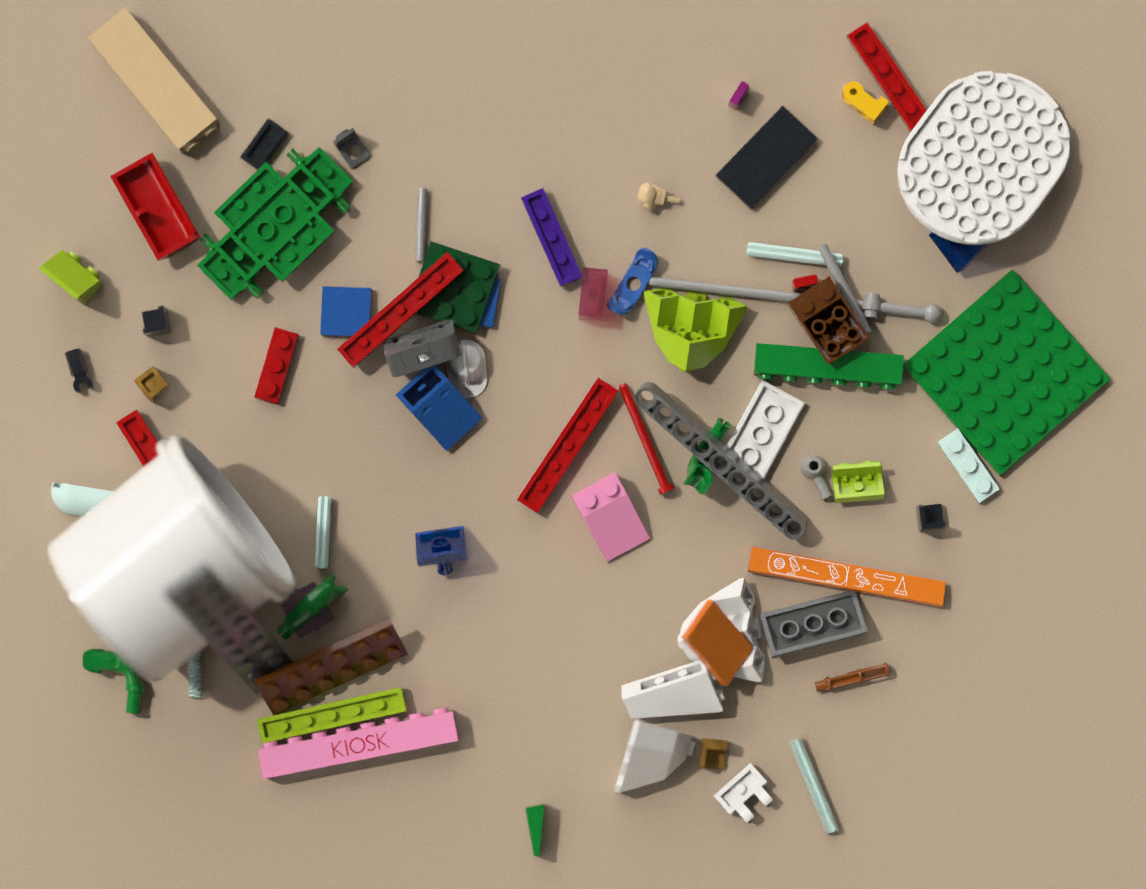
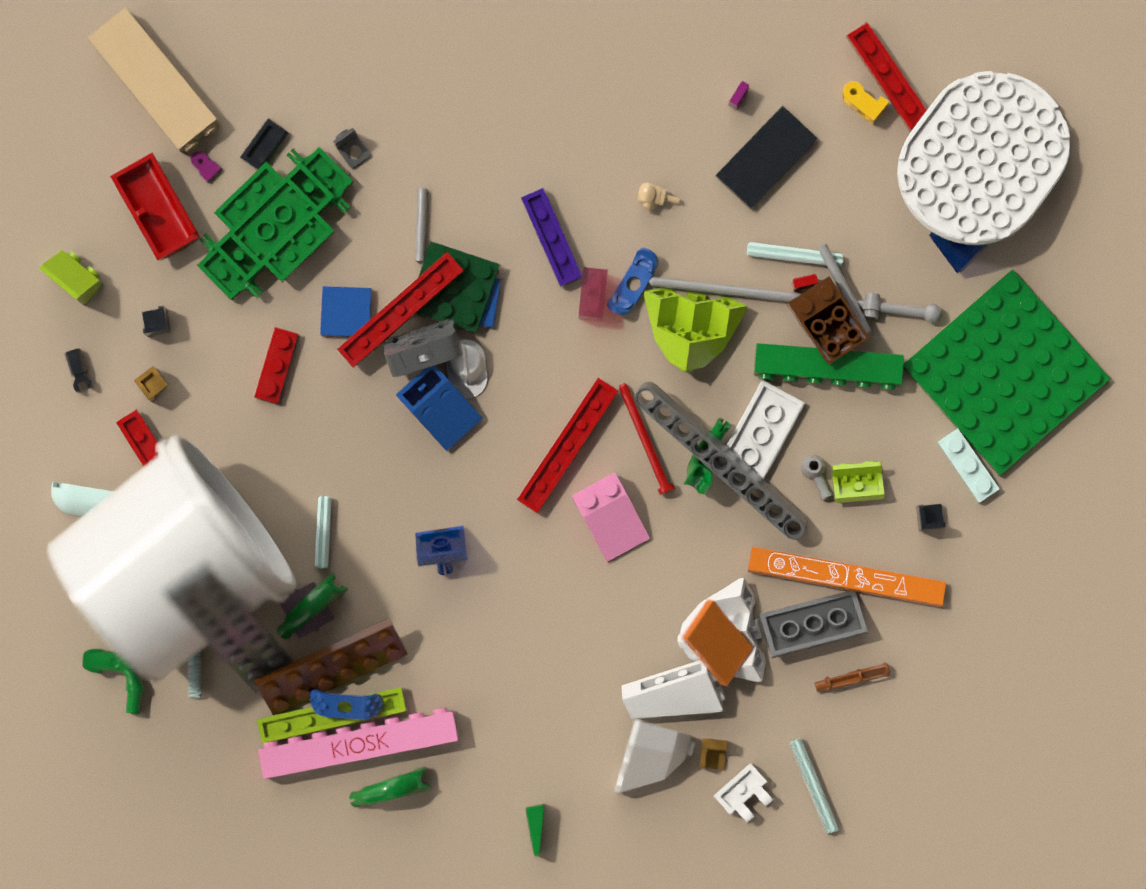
(207, 169): none -> magenta piece
(362, 706): none -> blue piece
(391, 789): none -> green piece

